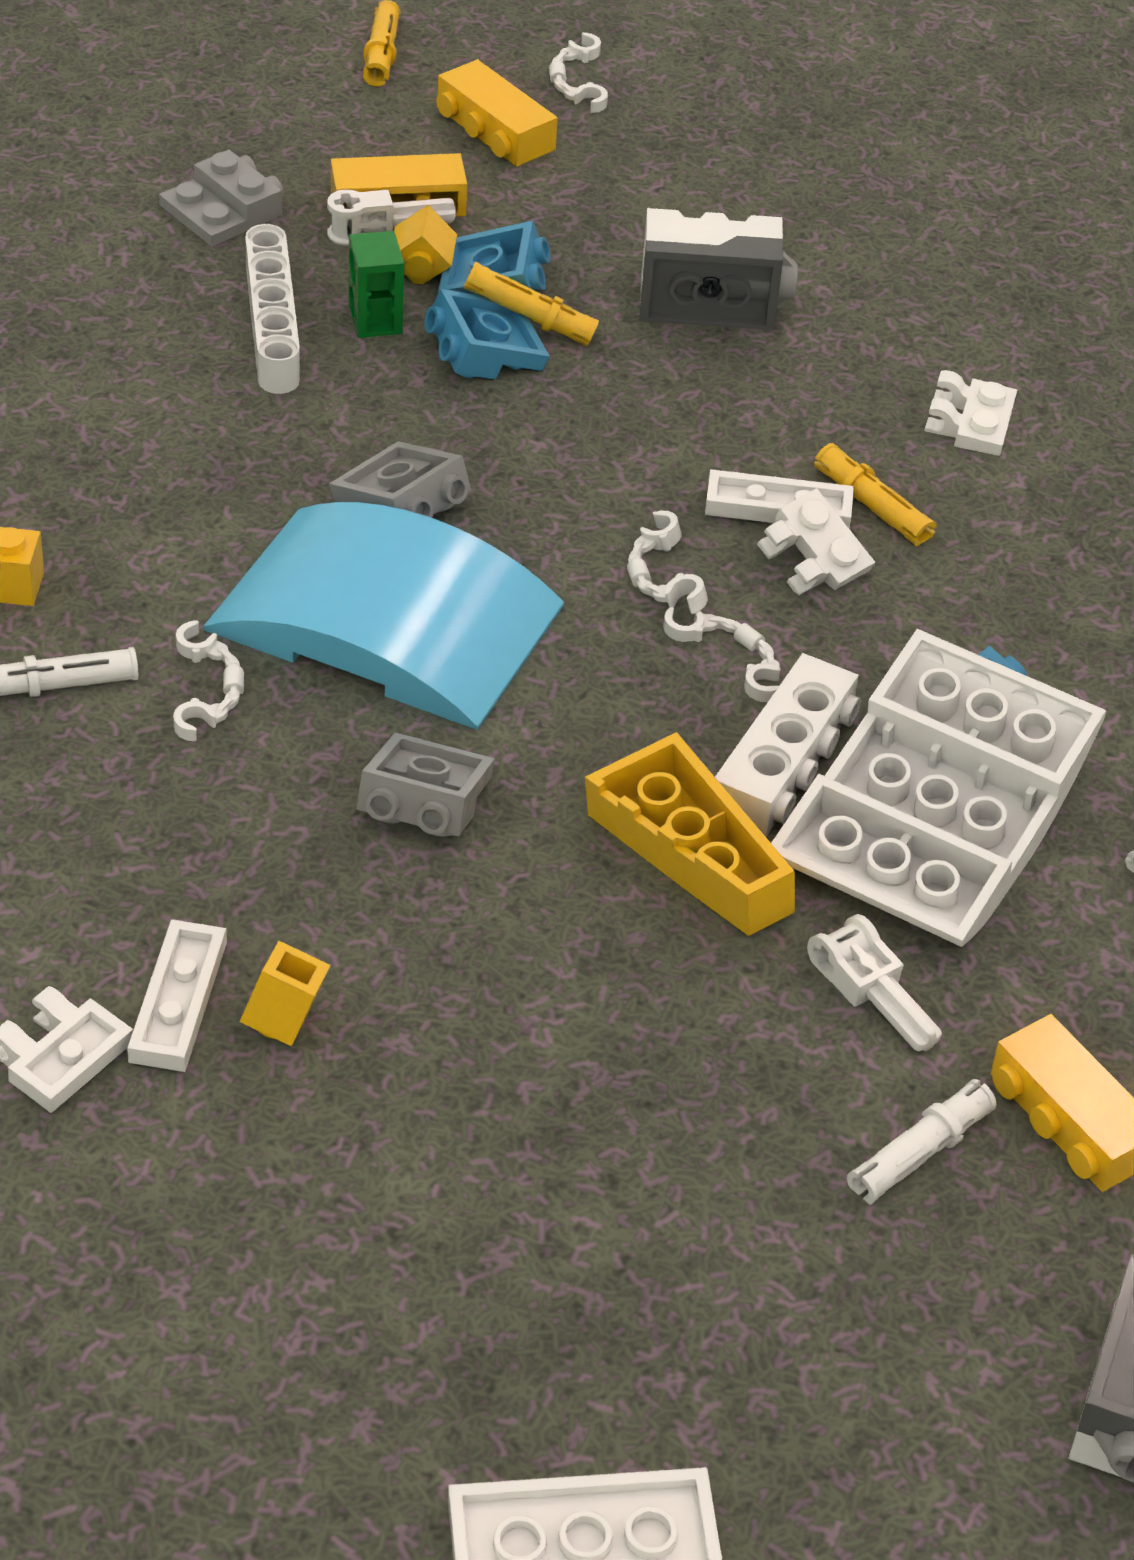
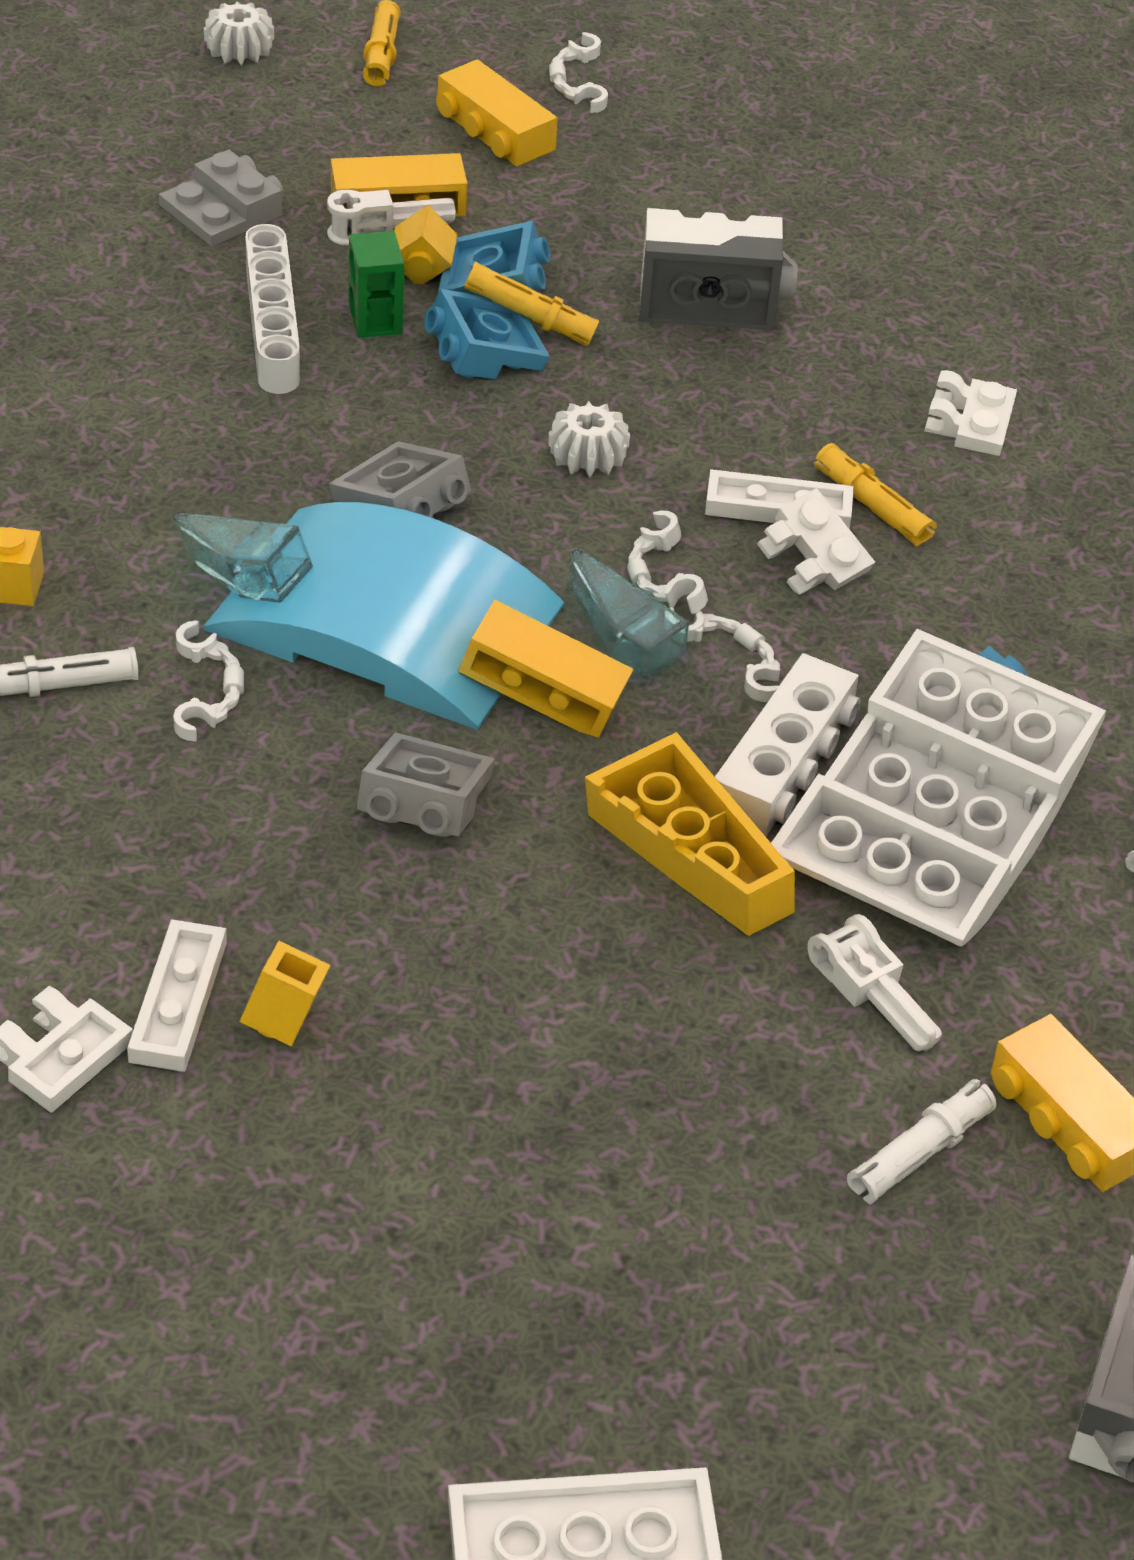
(239, 32): none -> white gear
(246, 555): none -> clear light blue slope
(545, 669): none -> yellow brick
(589, 438): none -> white gear
(626, 619): none -> clear light blue slope

